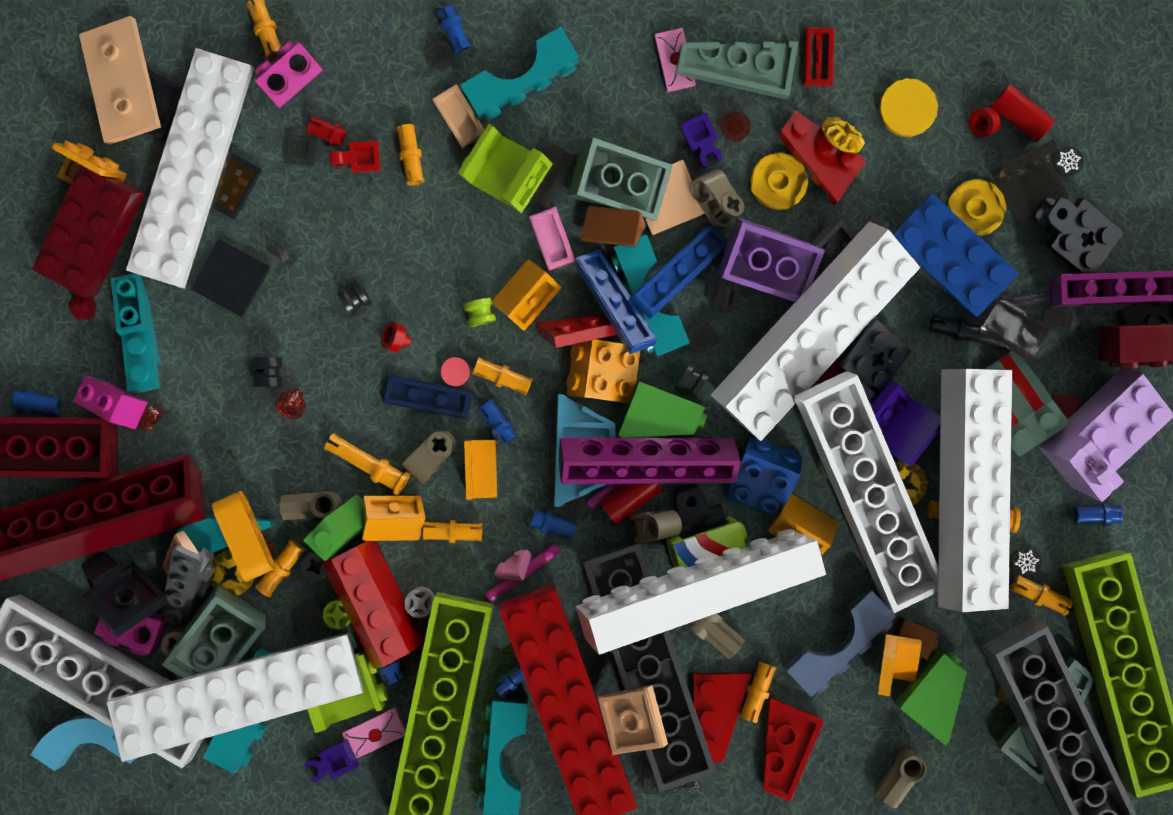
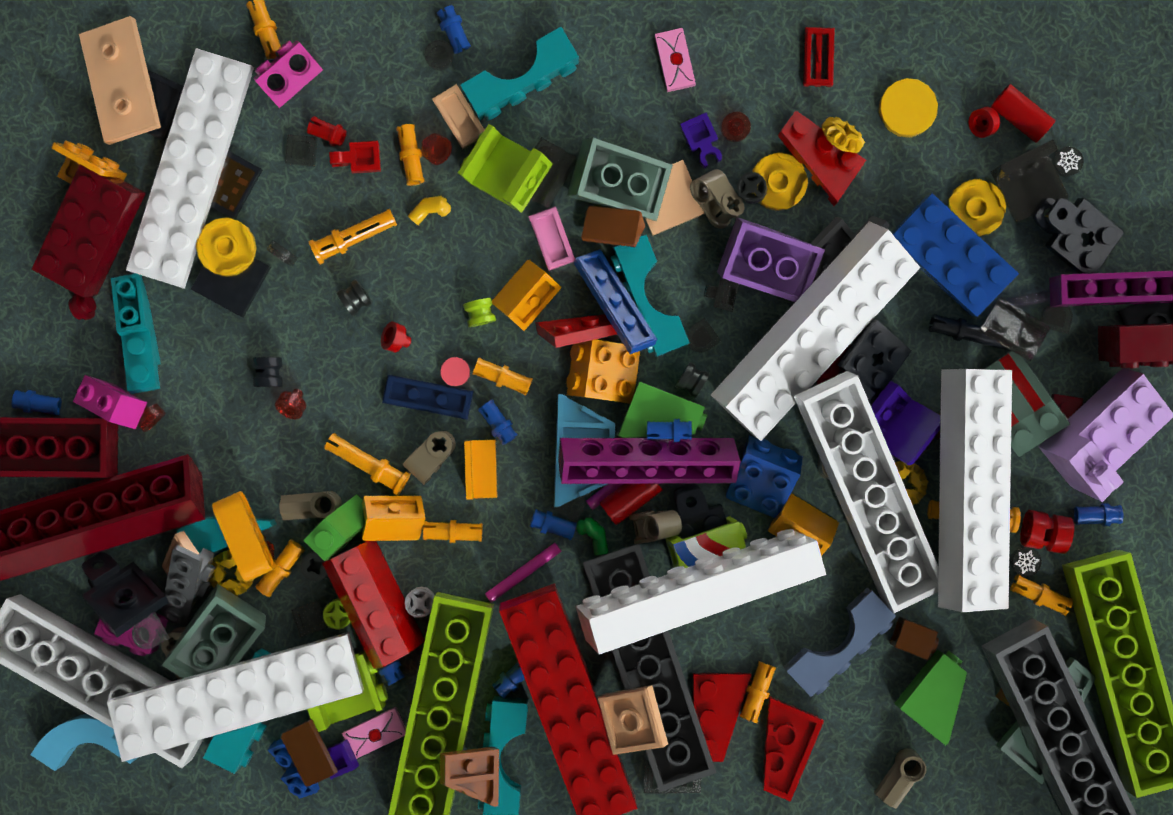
(149, 632): none -> clear tile
(226, 247): none -> yellow tile
(291, 776): none -> blue slope
(308, 753): none -> reddish brown slope
(336, 237): none -> light orange pin
(430, 205): none -> yellow arm
(436, 148): none -> clear red tile
(472, 773): none -> dark orange wing
(514, 567): bright pink tile -> none
(596, 532): none -> green arm
(669, 430): none -> blue pin
(679, 271): blue tile -> none
(718, 634): dark tan piece -> none
(748, 184): none -> pearl dark grey wheel
(749, 67): sand green wing -> none
(899, 661): light orange panel -> none
(1053, 532): none -> red wheel

